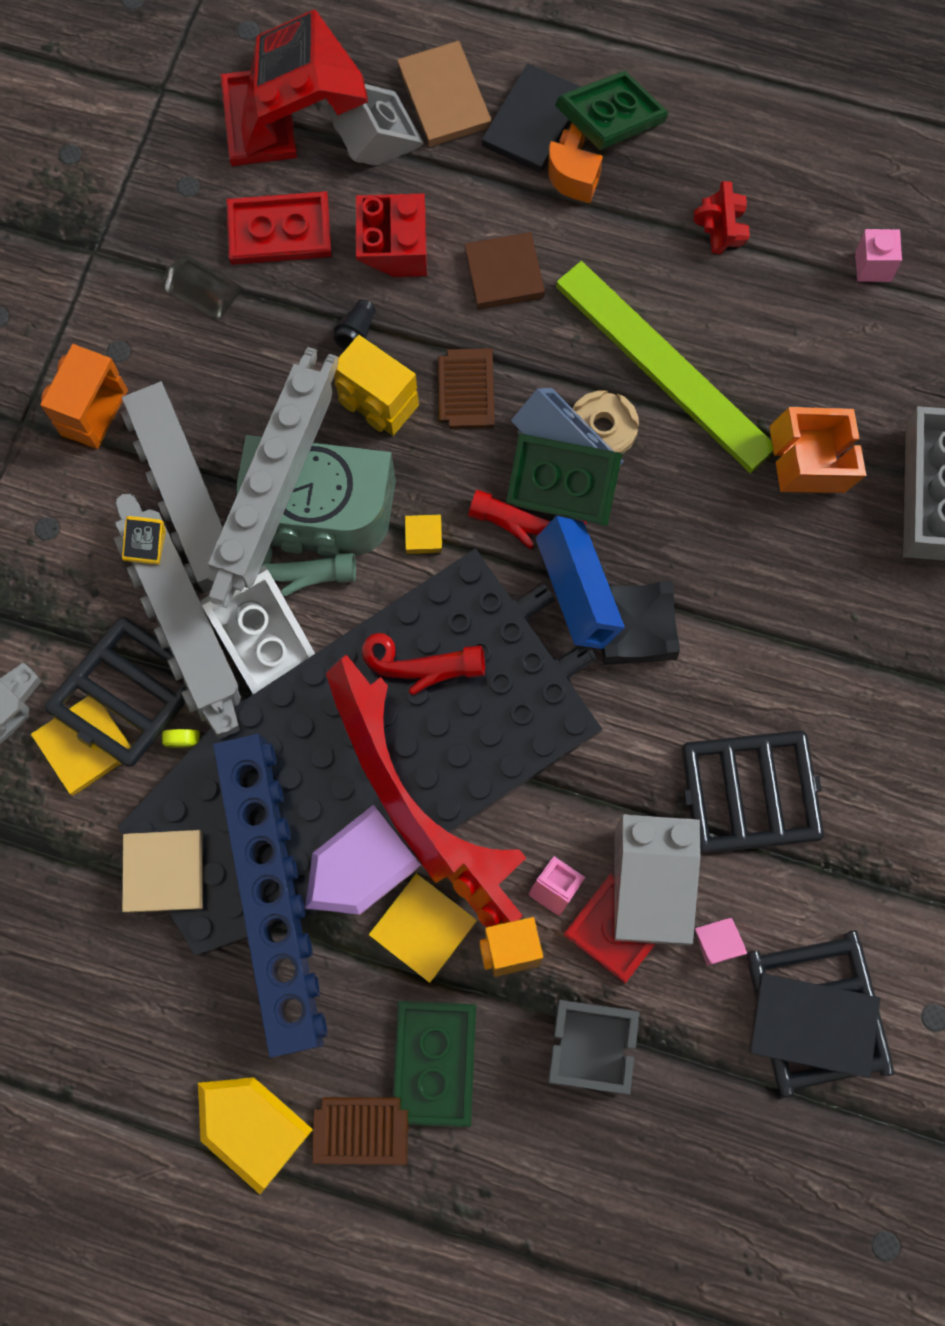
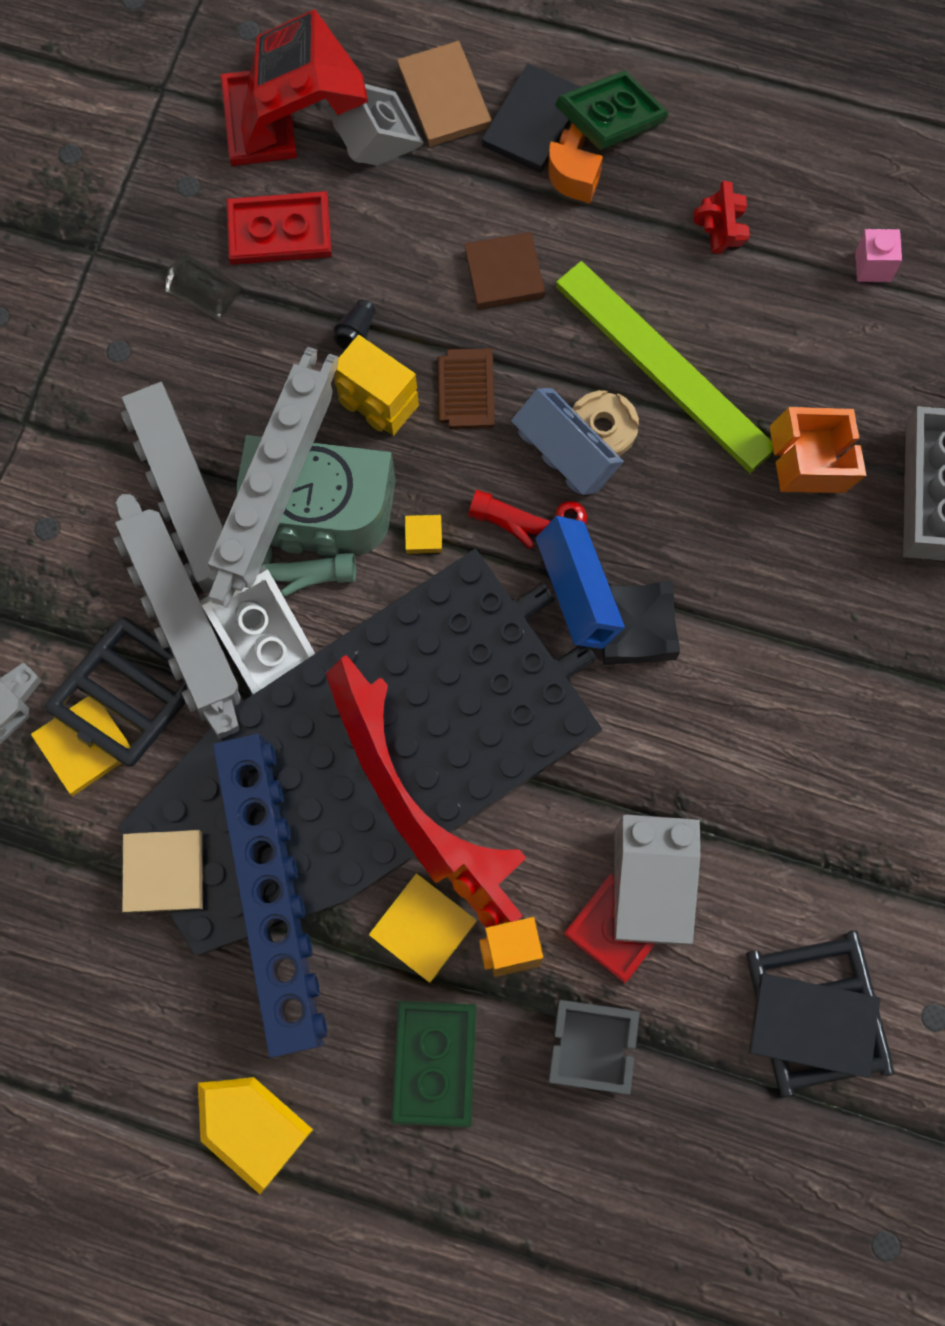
(84, 396): orange piece -> none
(143, 540): slope -> none
(180, 738): neon yellow tile -> none
(358, 866): lavender tile -> none
(360, 1131): reddish brown window -> none
(392, 233): red slope -> none
(431, 669): red plant -> none
(556, 886): bright pink slope -> none
(563, 479): dark green tile -> none
(720, 941): bright pink slope -> none
(763, 744): black bar -> none

